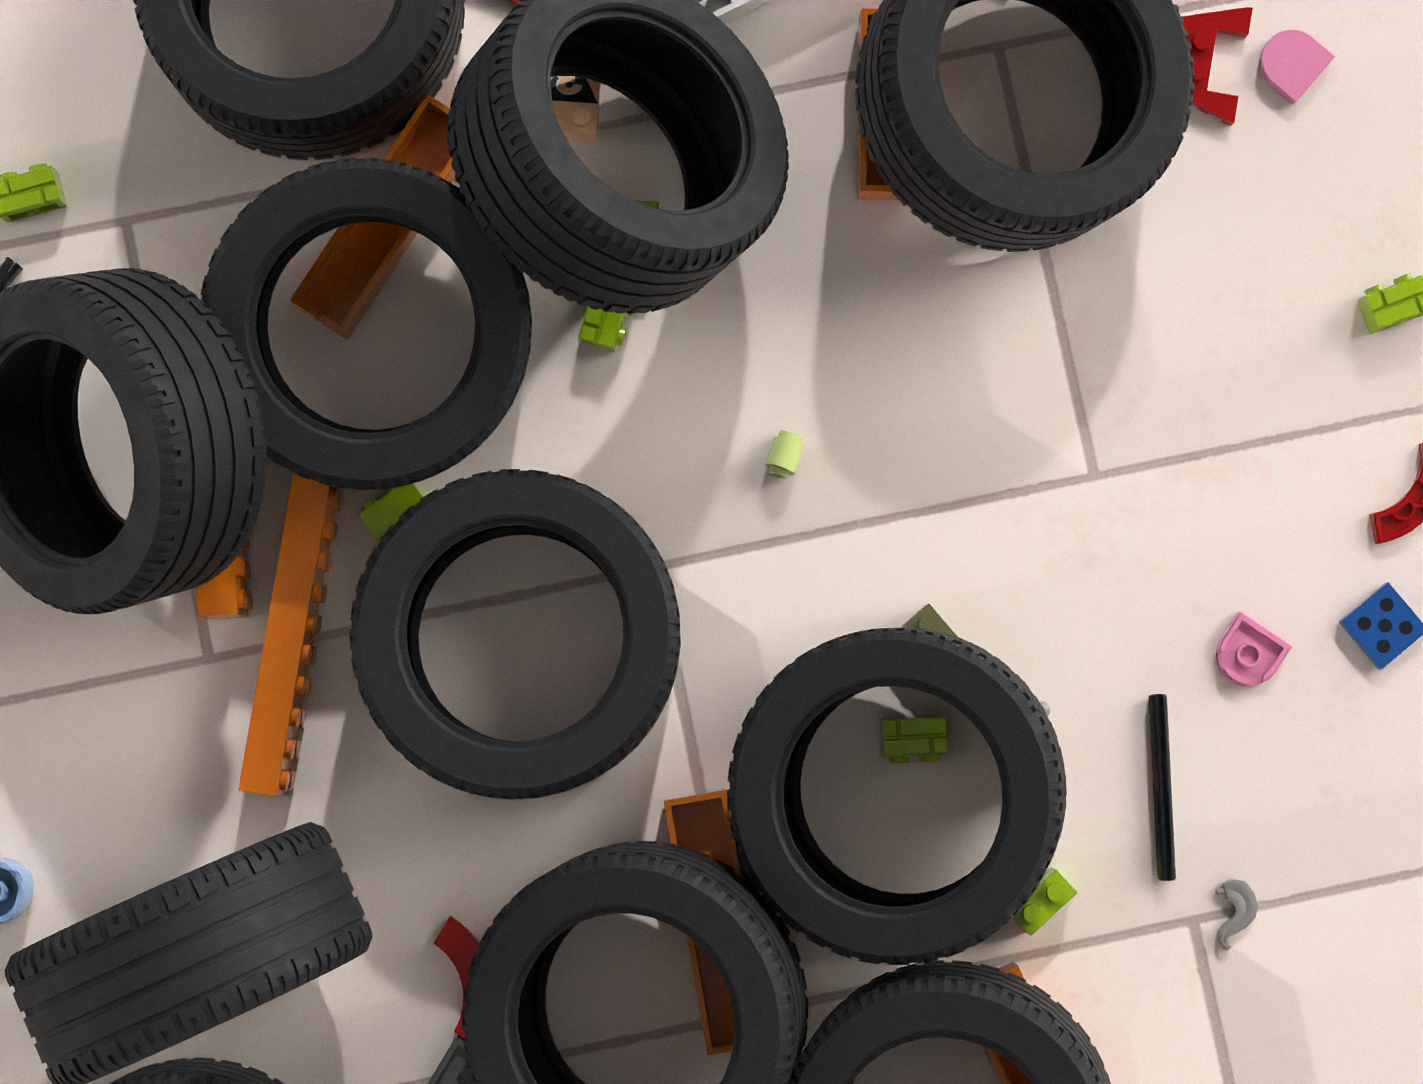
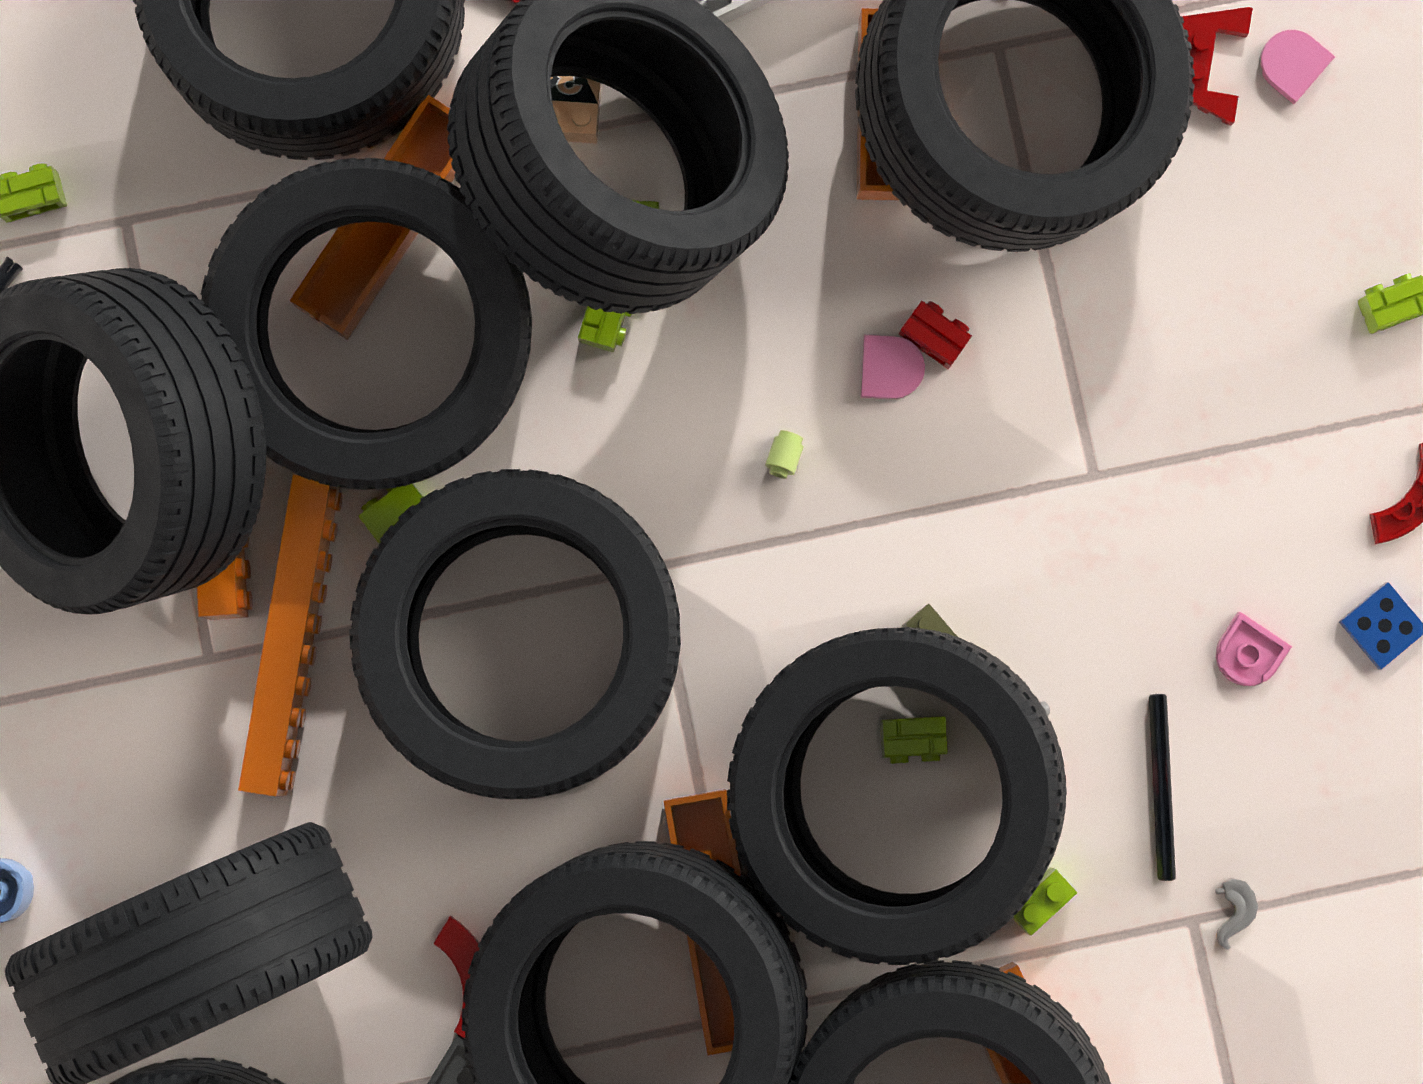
(890, 367): none -> bright pink tile
(935, 333): none -> red brick

